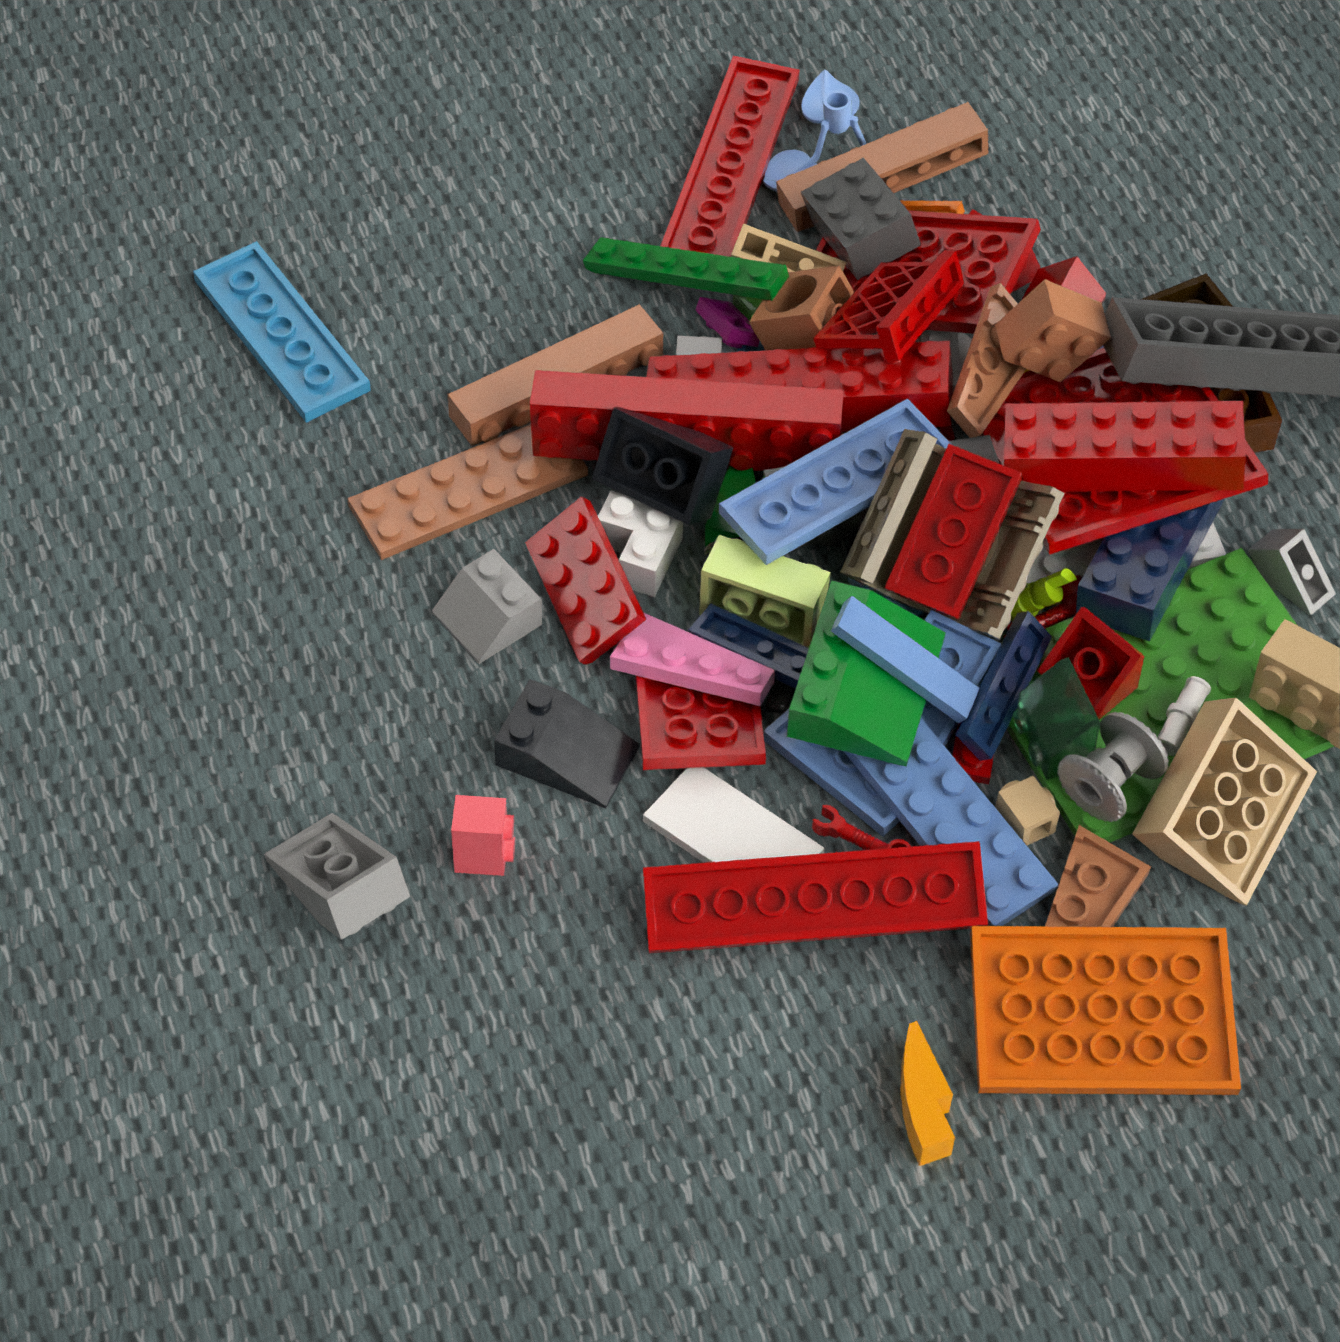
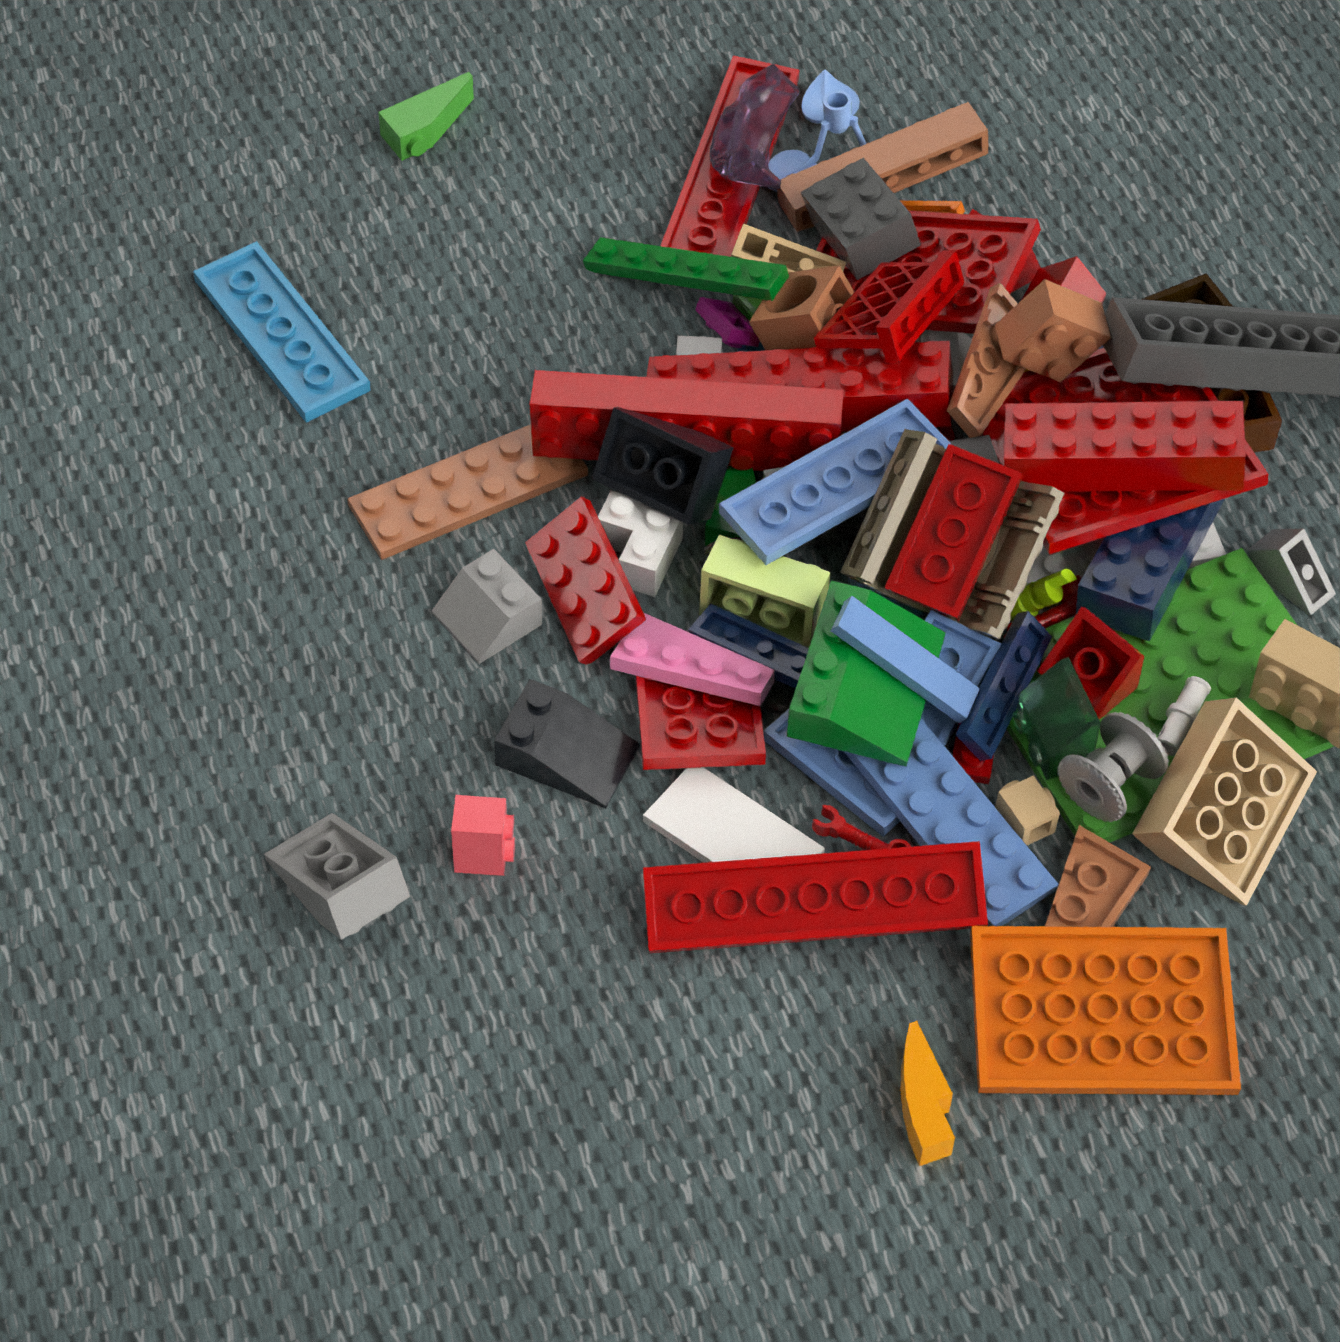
(424, 118): none -> bright green slope
(503, 397): nougat brick -> none
(748, 126): none -> clear purple windscreen

